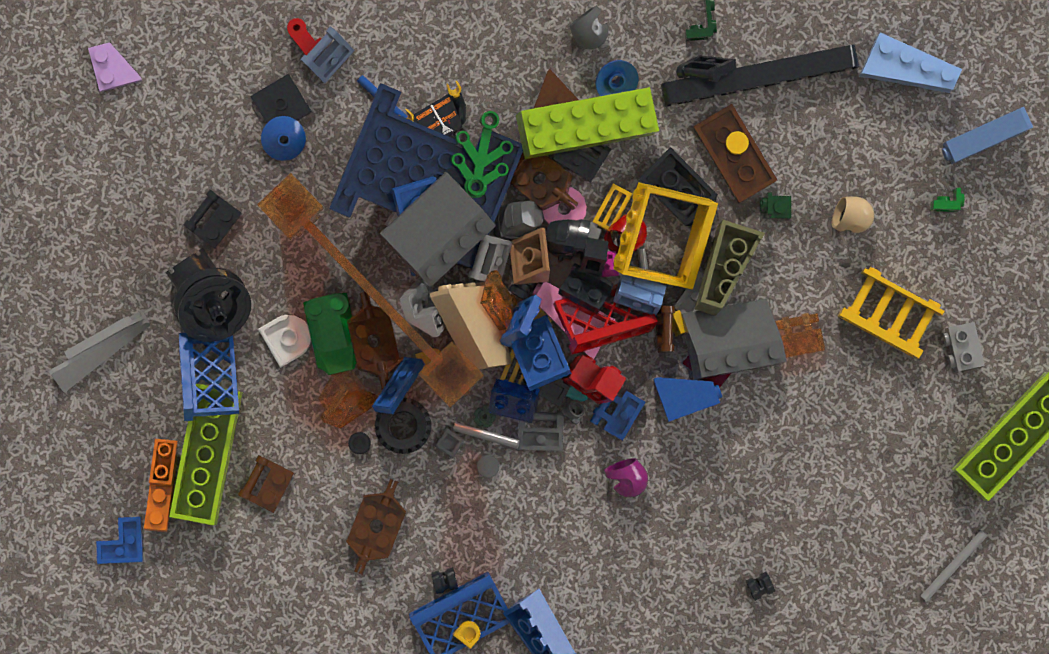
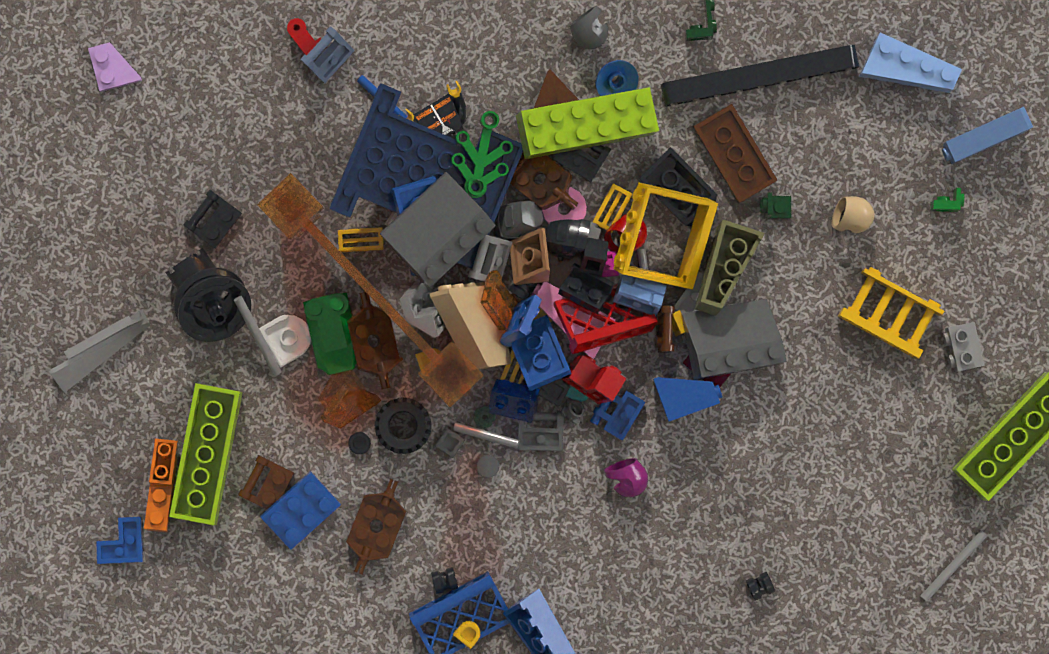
(189, 381): blue fence -> none
(254, 329): none -> light grey bar
(280, 127): blue dish -> none
(281, 99): black plate -> none
(300, 510): none -> blue plate
(341, 241): none -> yellow tile
(398, 385): blue tile -> none
(706, 67): black plate -> none
(737, 143): yellow tile -> none
(801, 342): clear orange plate -> none

